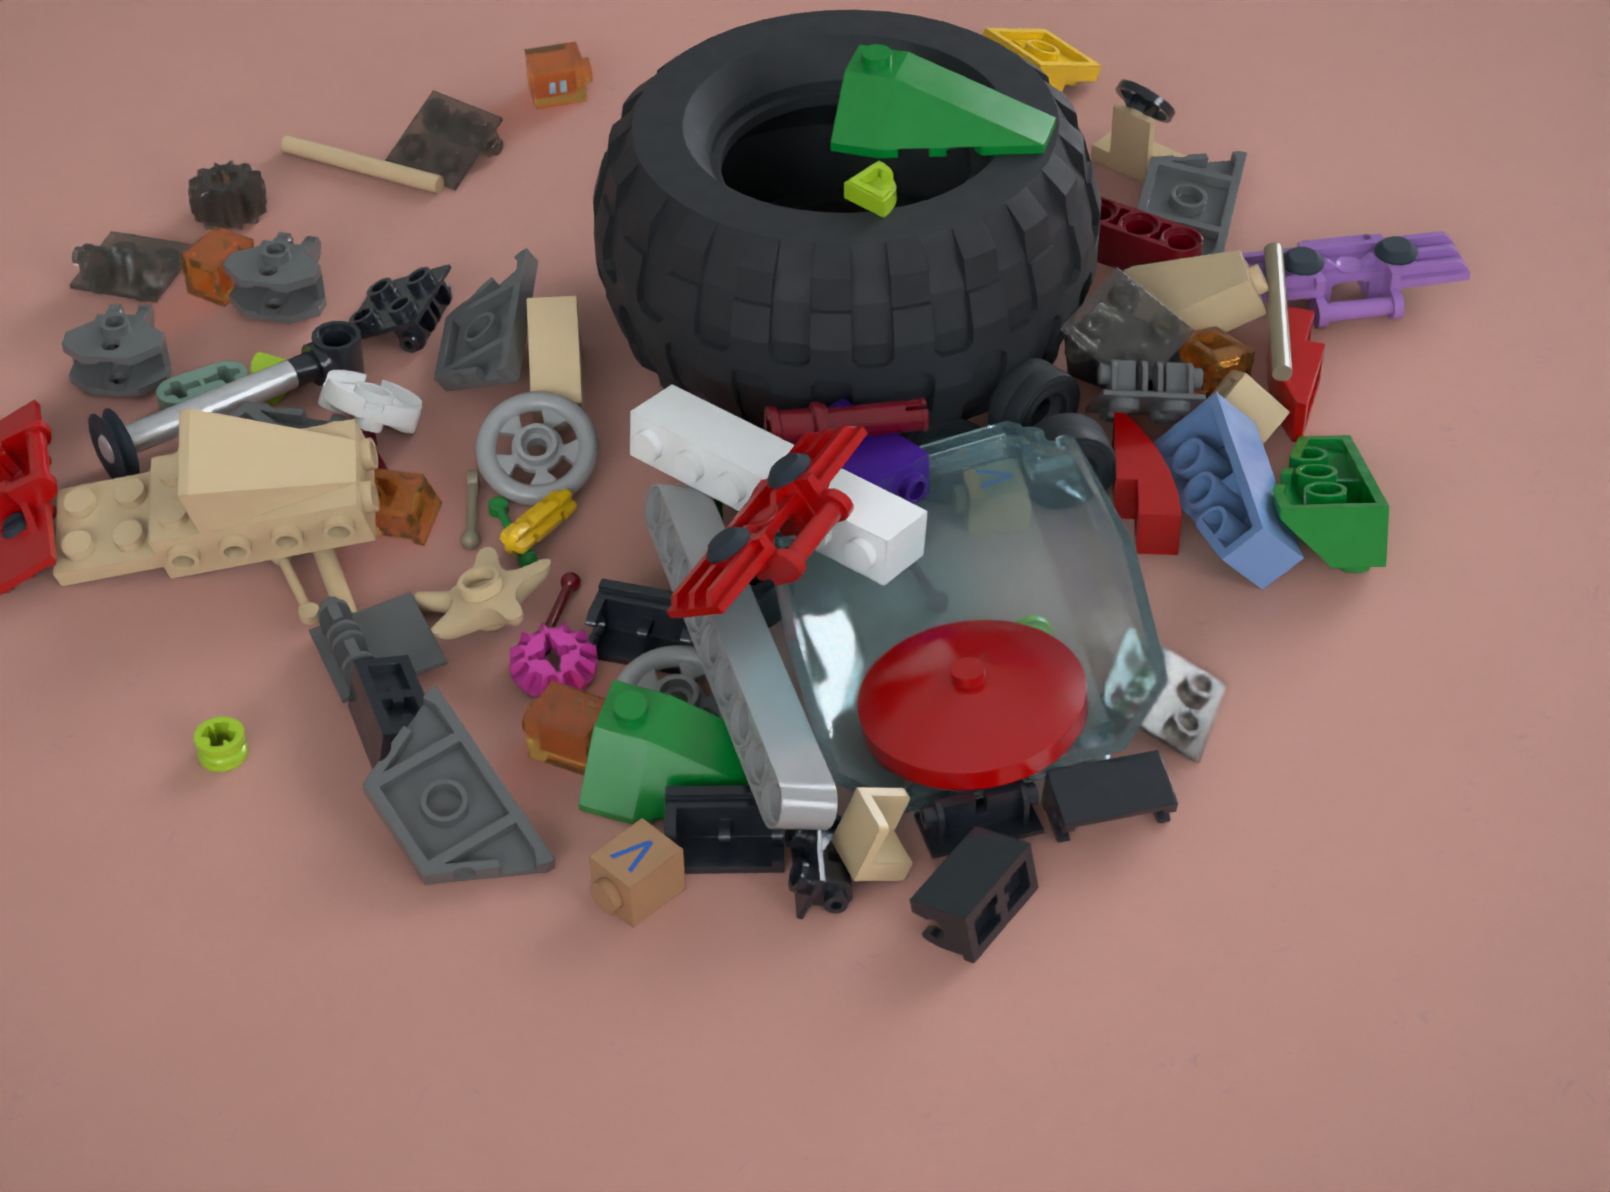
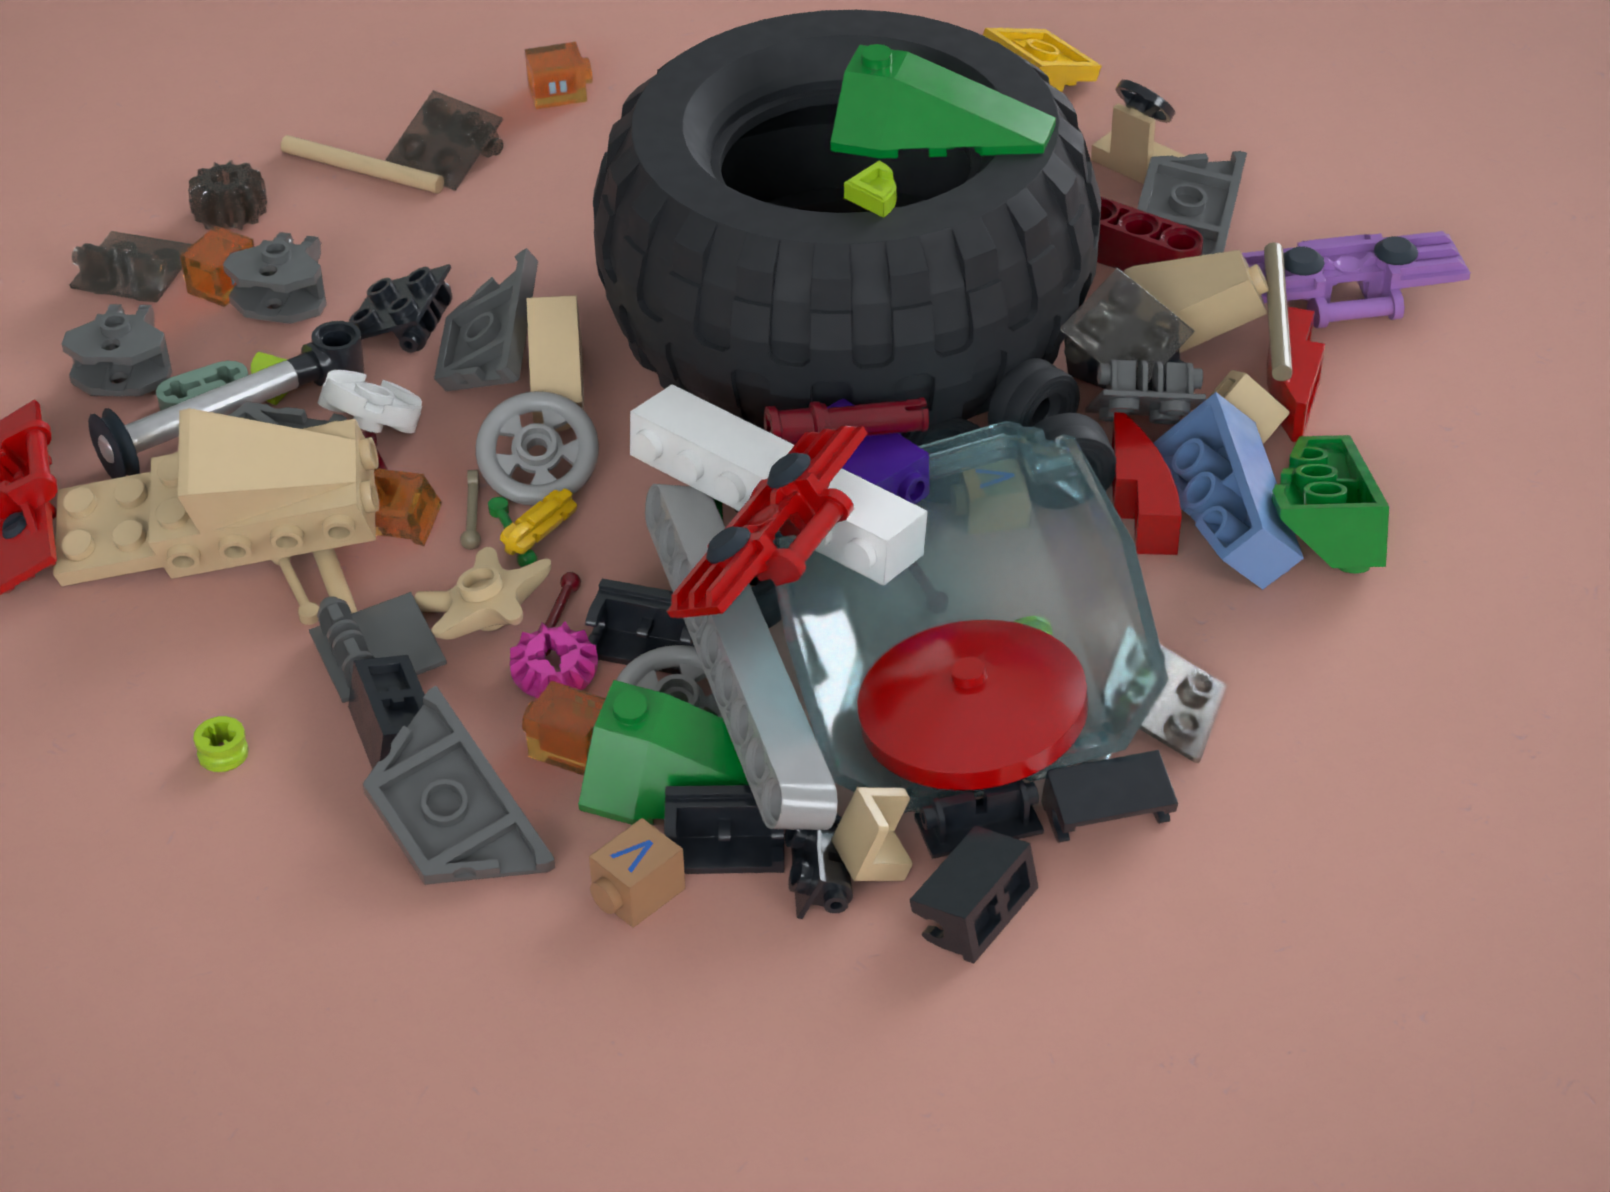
(1216, 355): clear orange brick -> none

